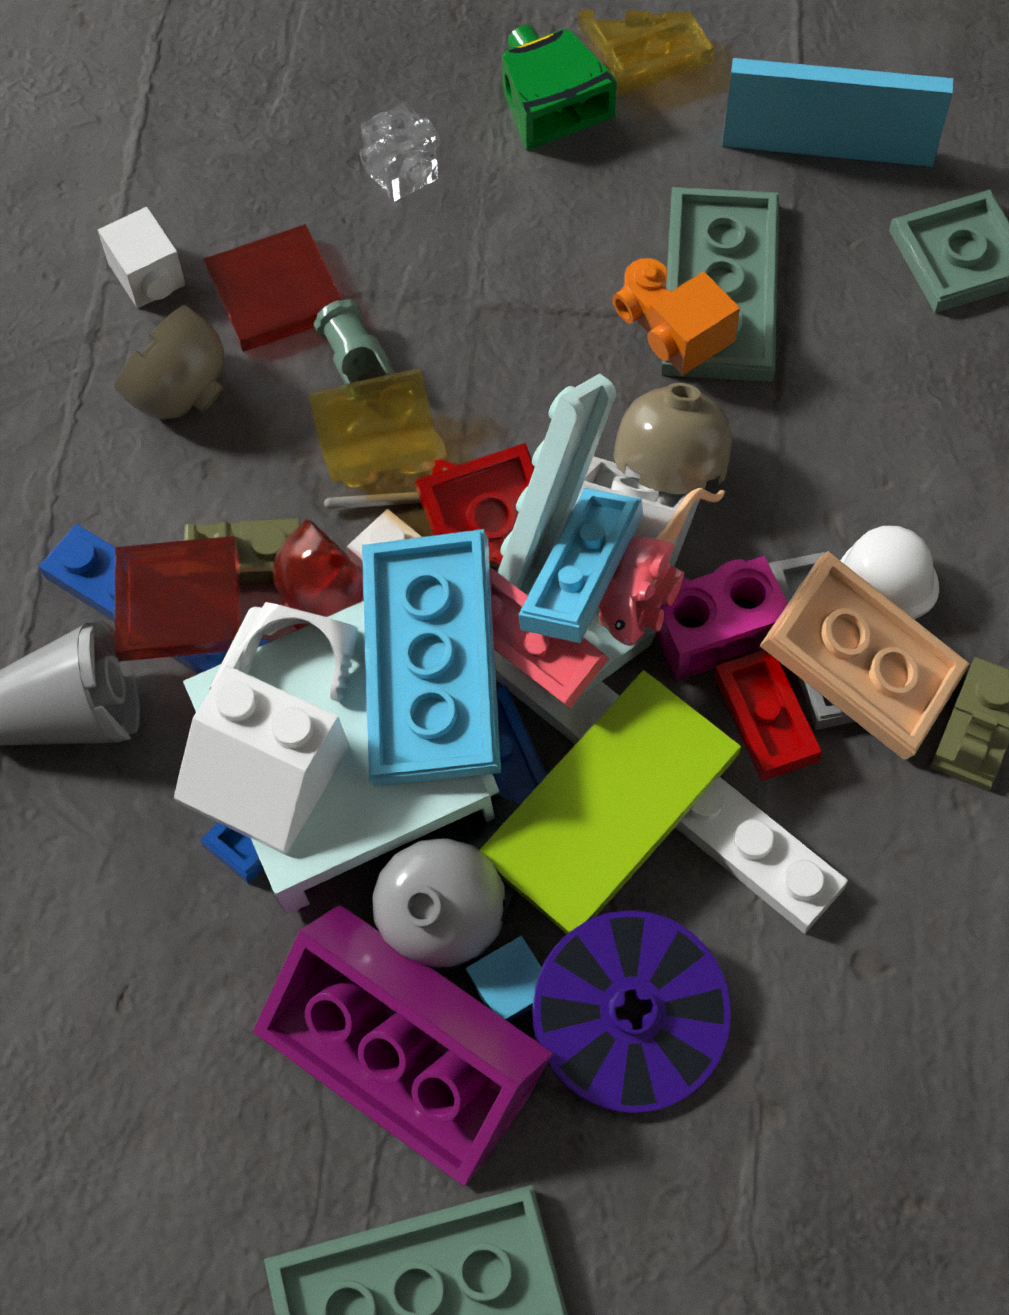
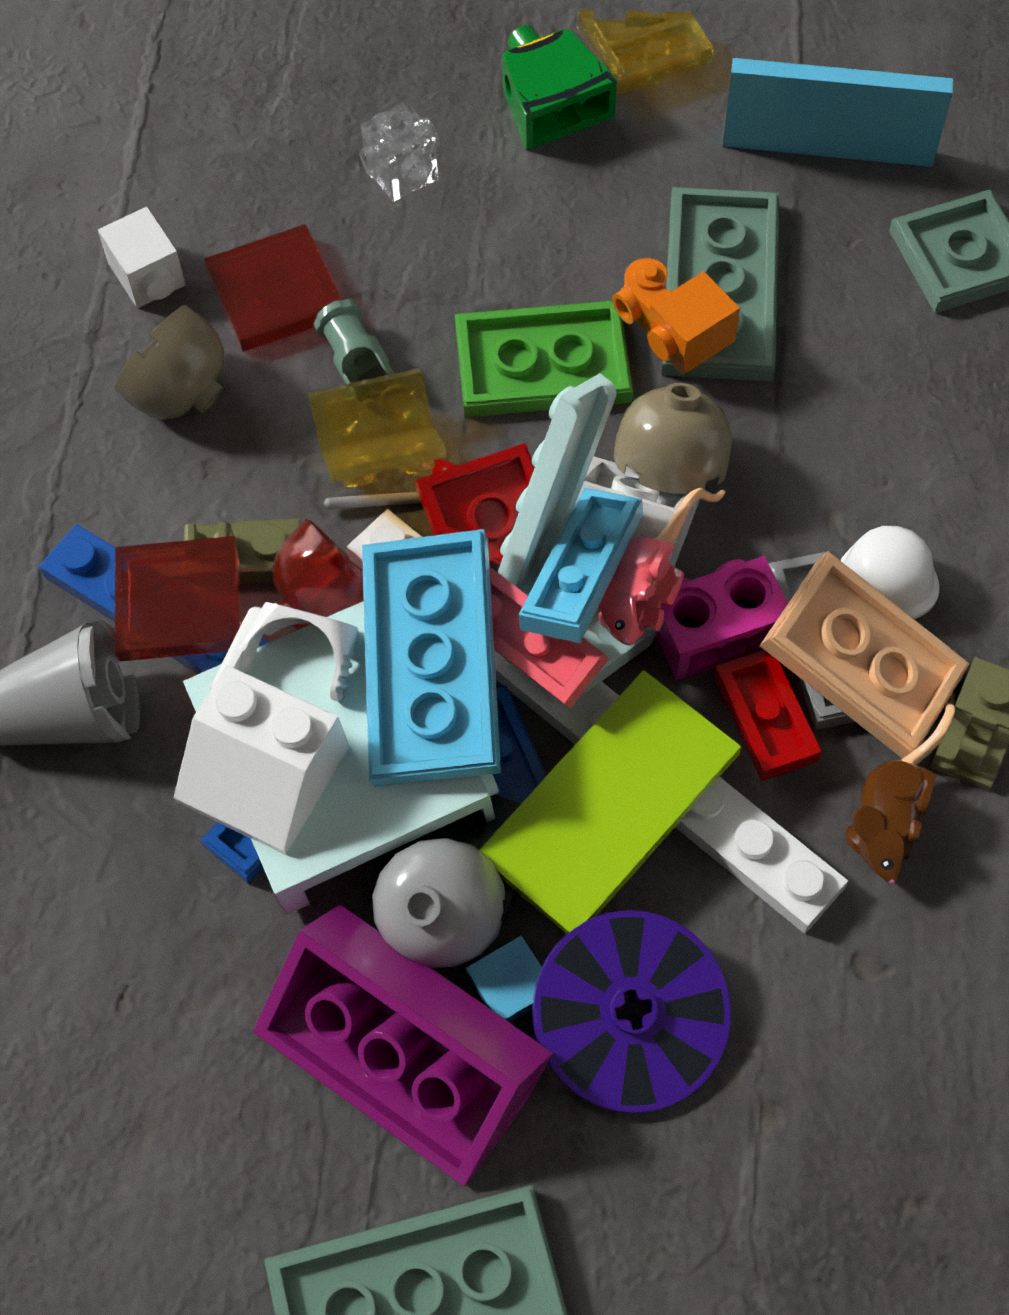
(531, 354): none -> bright green tile
(893, 804): none -> reddish brown animal

